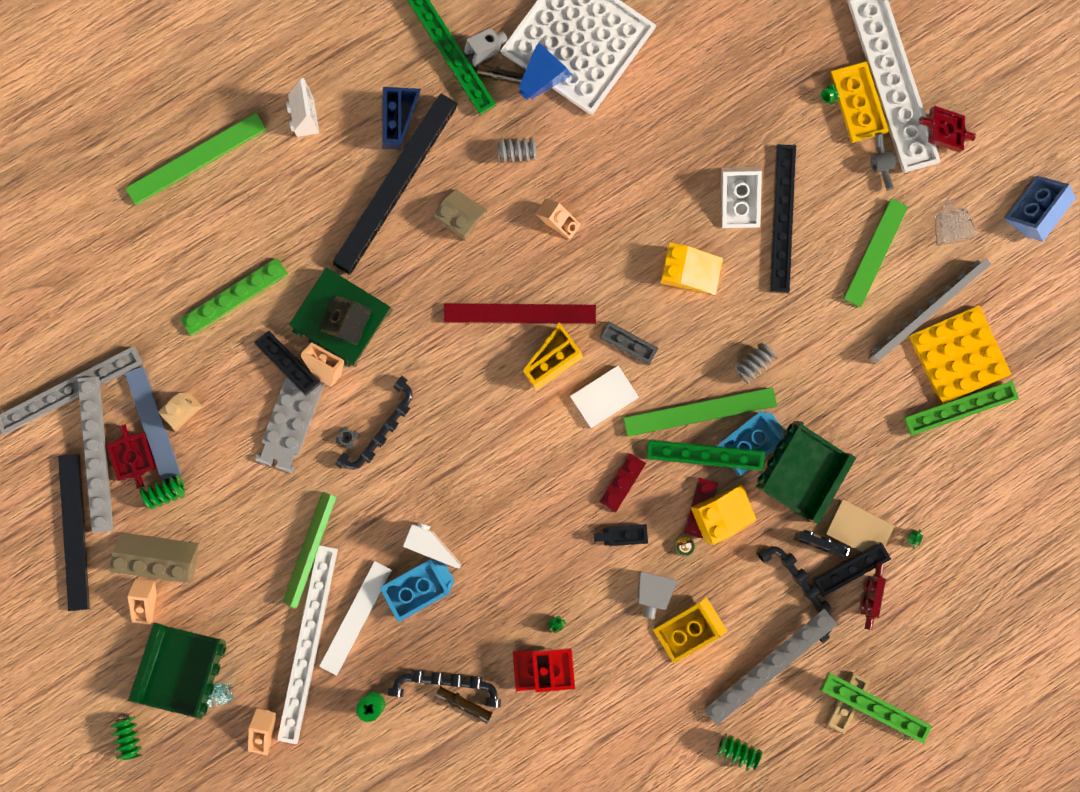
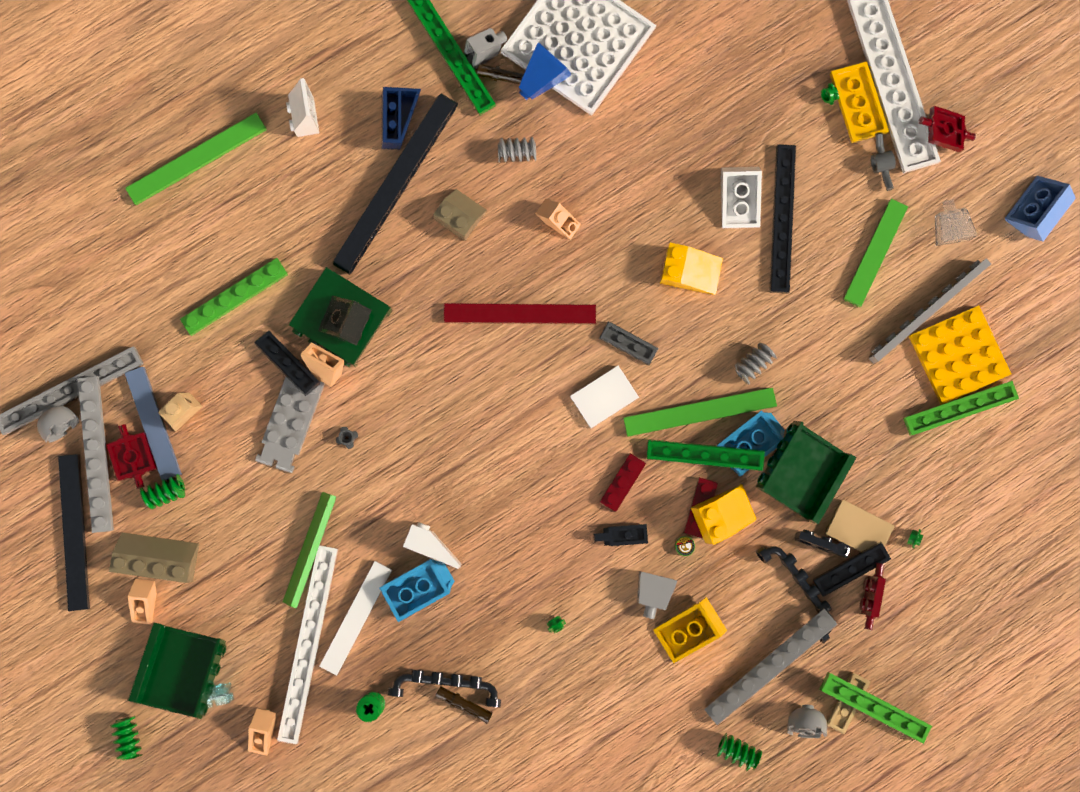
(55, 422): none -> light grey cylinder
(379, 439): black bar -> none
(543, 669): red bracket -> none
(552, 359): yellow wedge -> none
(807, 722): none -> light grey cylinder

